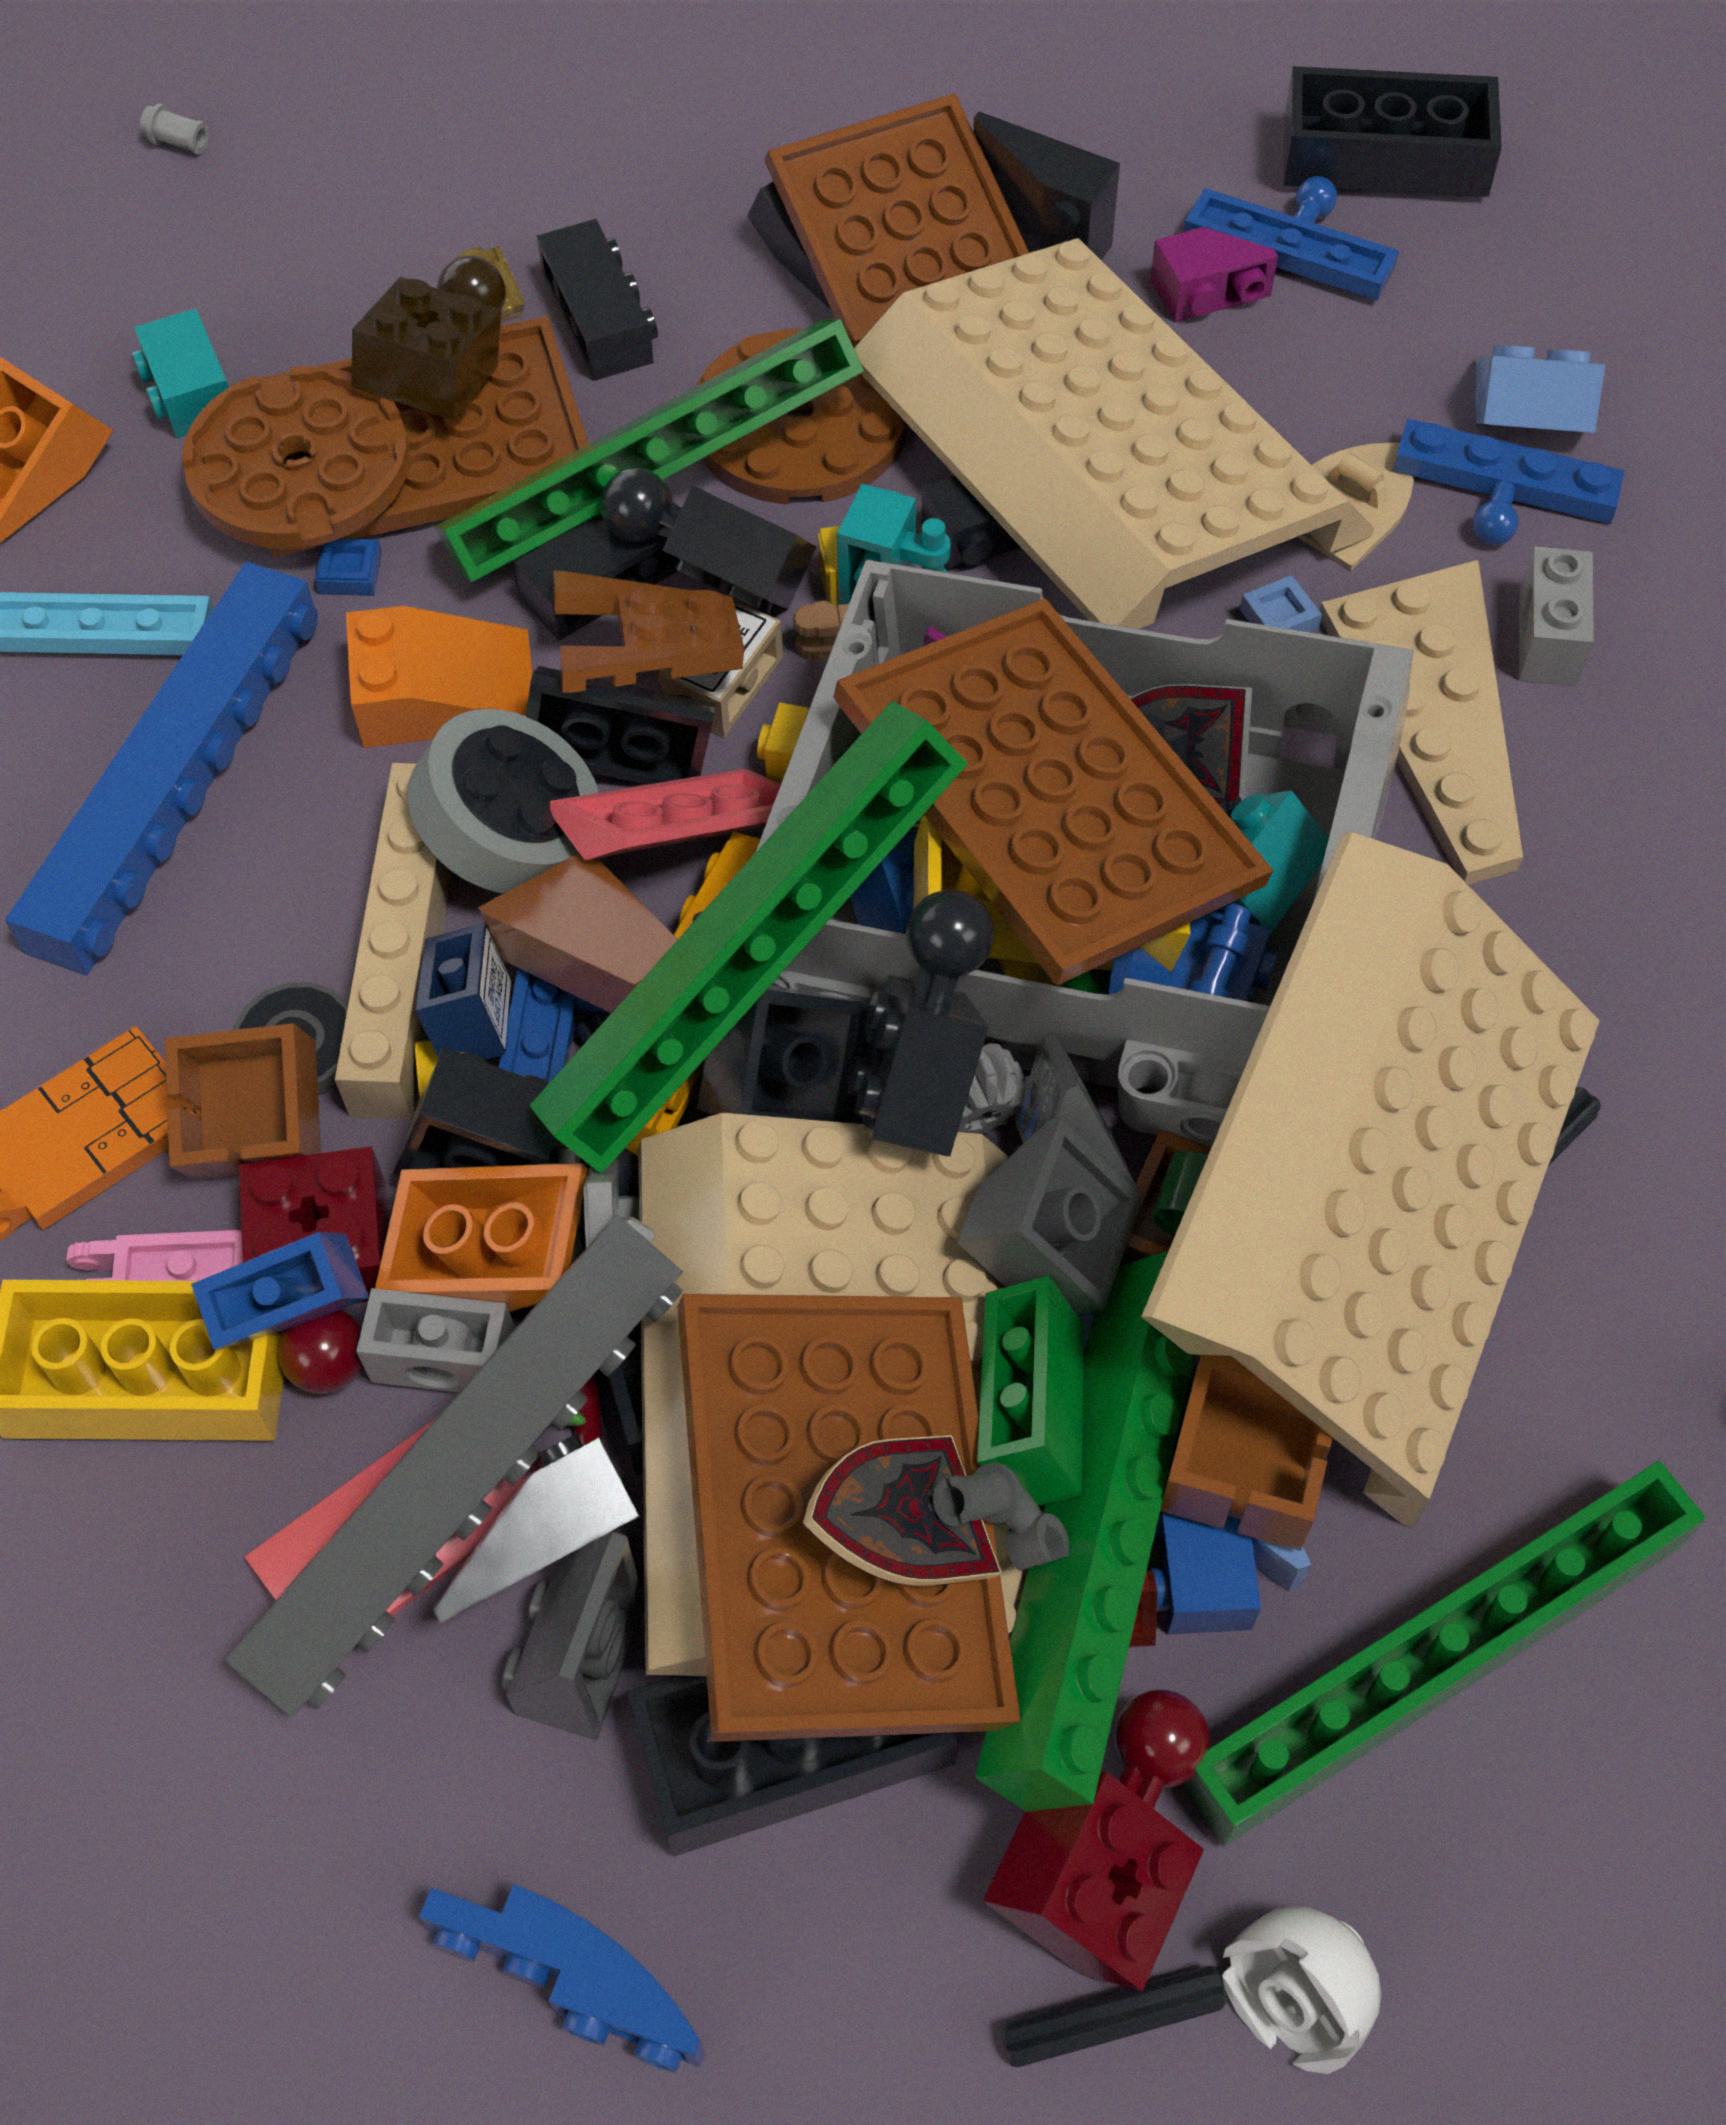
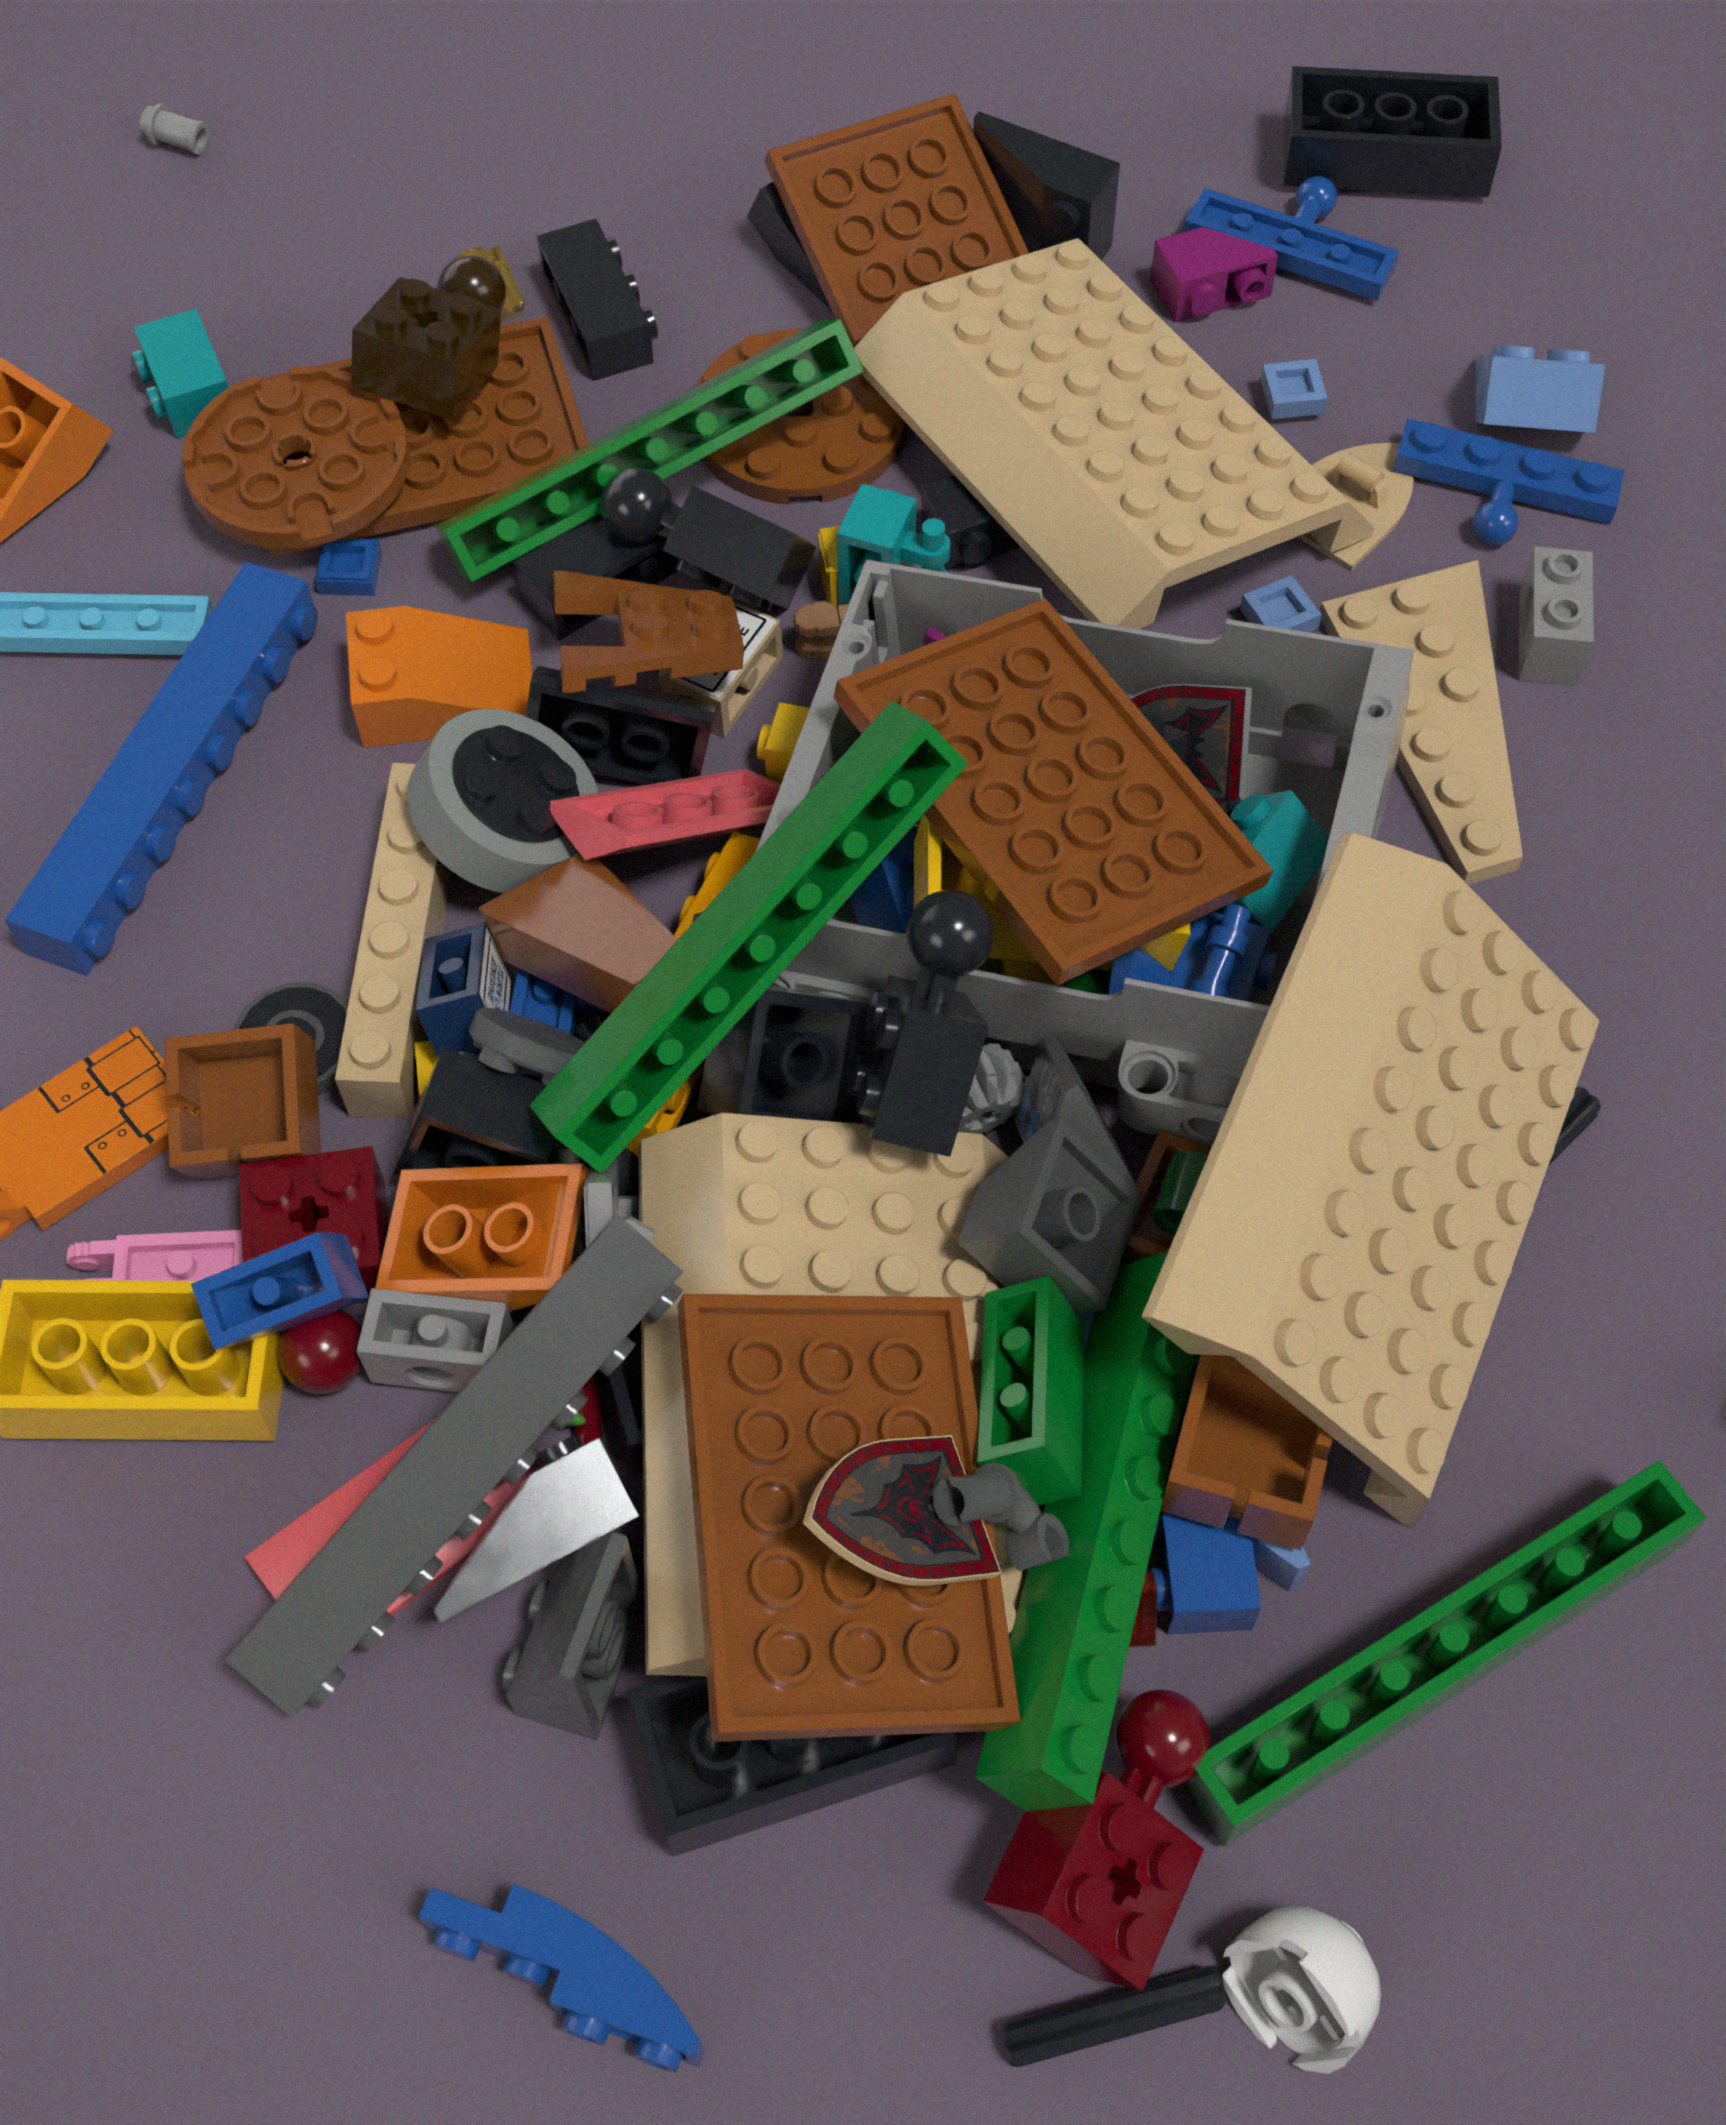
(517, 1040): none -> dark grey tile
(1293, 389): none -> medium blue plate

